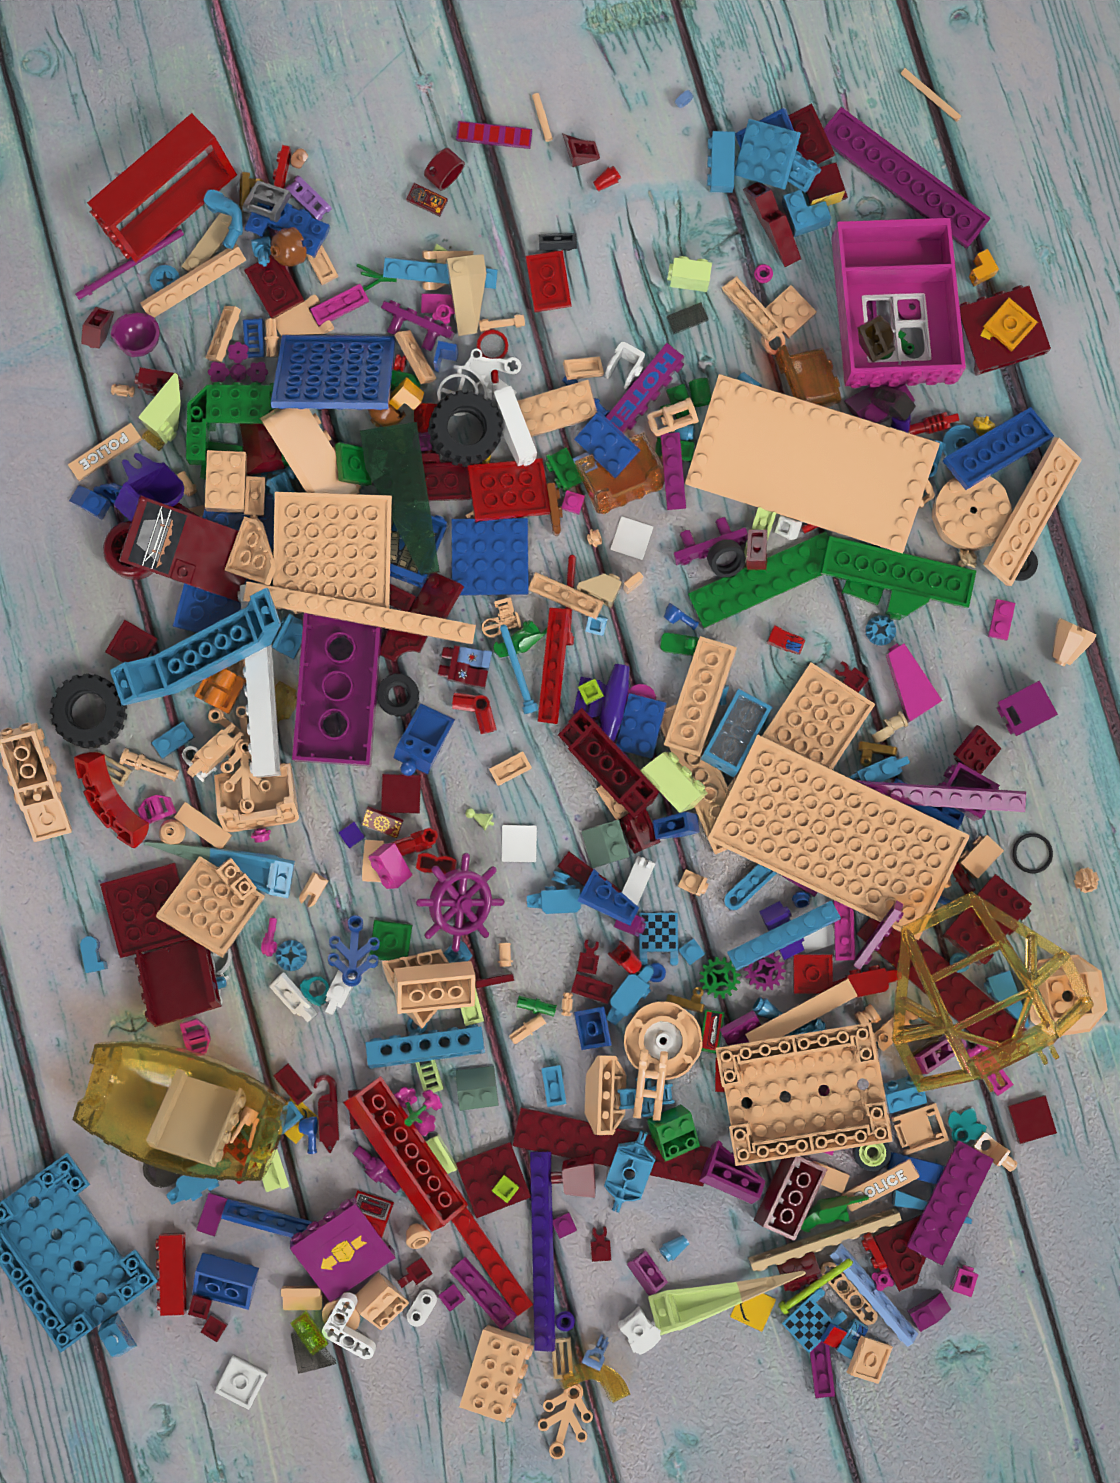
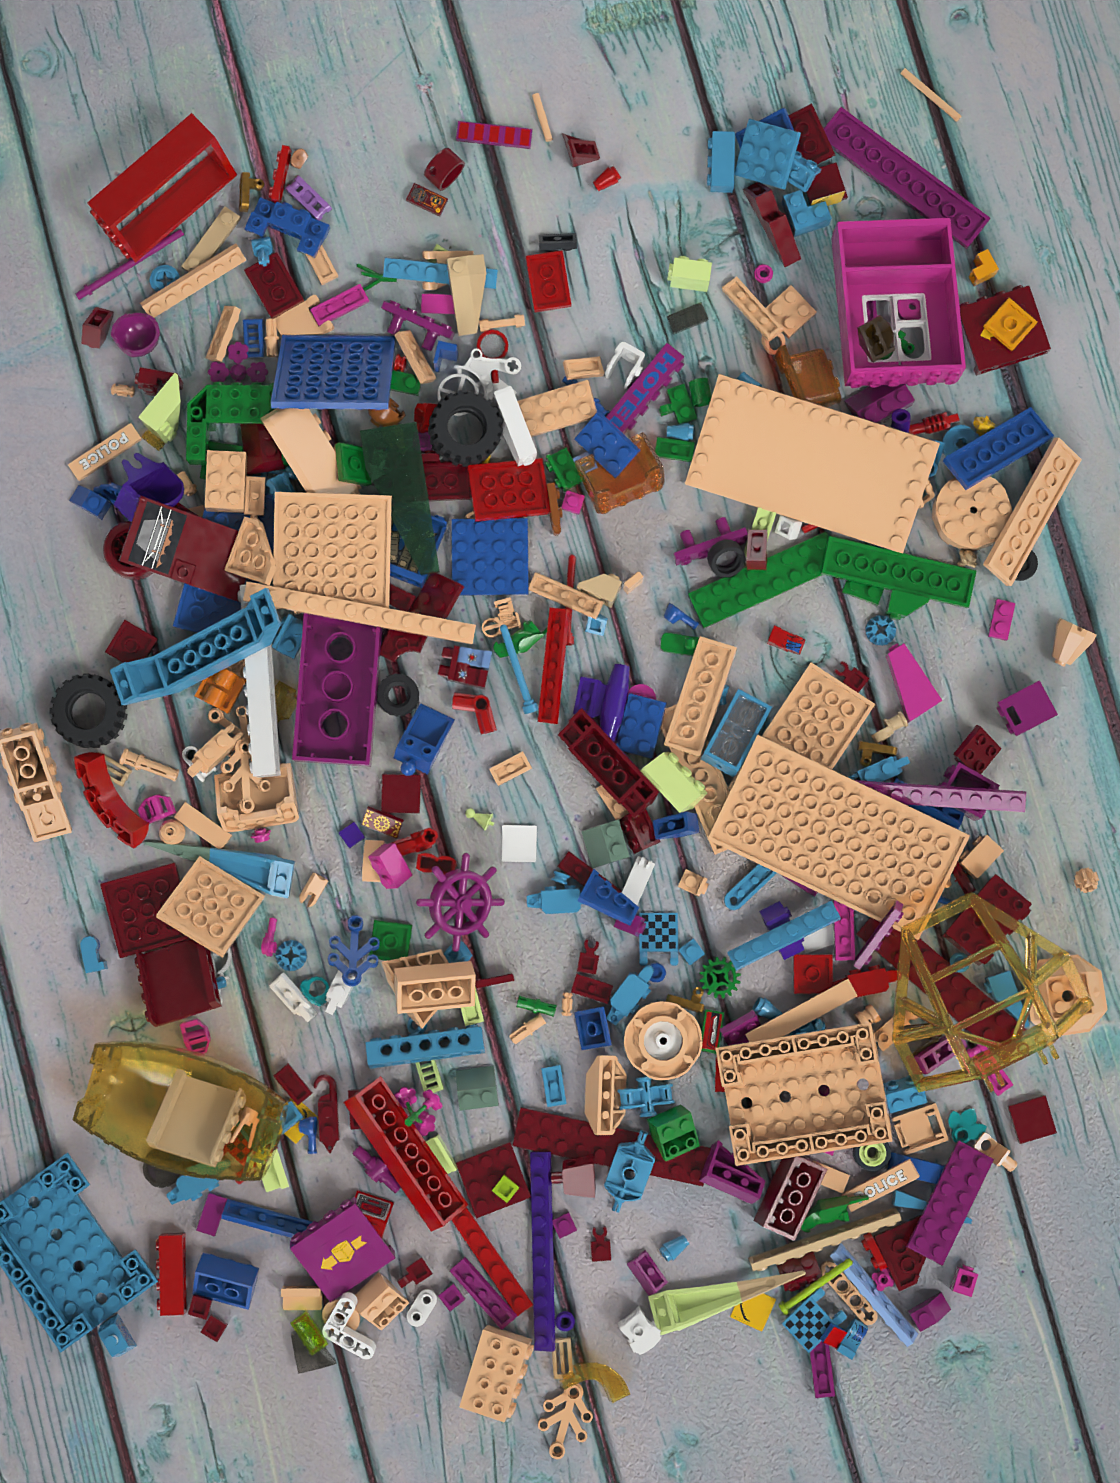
(173, 740): dark azure plate -> none
(218, 202): dark azure piece -> none
(235, 879): light nougat slope -> none
(241, 1382): white tile -> none
(267, 195): flat silver plate -> none
(287, 247): dark orange cylinder -> none
(406, 393): light orange piece -> none
(417, 1236): light nougat cone -> none
(443, 308): dark pink plate -> none
(505, 954): light nougat pin -> none
(590, 691): lime plate -> none
(594, 538): light nougat plate -> none
(602, 1343): medium blue piece -> none
(626, 958): red piece -> none
(631, 538): white sticker -> none
(641, 1092): light nougat piece -> none
(668, 420): light nougat piece -> none
(673, 471): magenta plate -> none
(684, 99): medium blue tile -> none
(768, 978): magenta gear -> none
(801, 899): blue plate -> none
(869, 1359): light nougat tile -> none
(892, 402): clear smoke slope -> none
(1049, 848): black tyre -> none

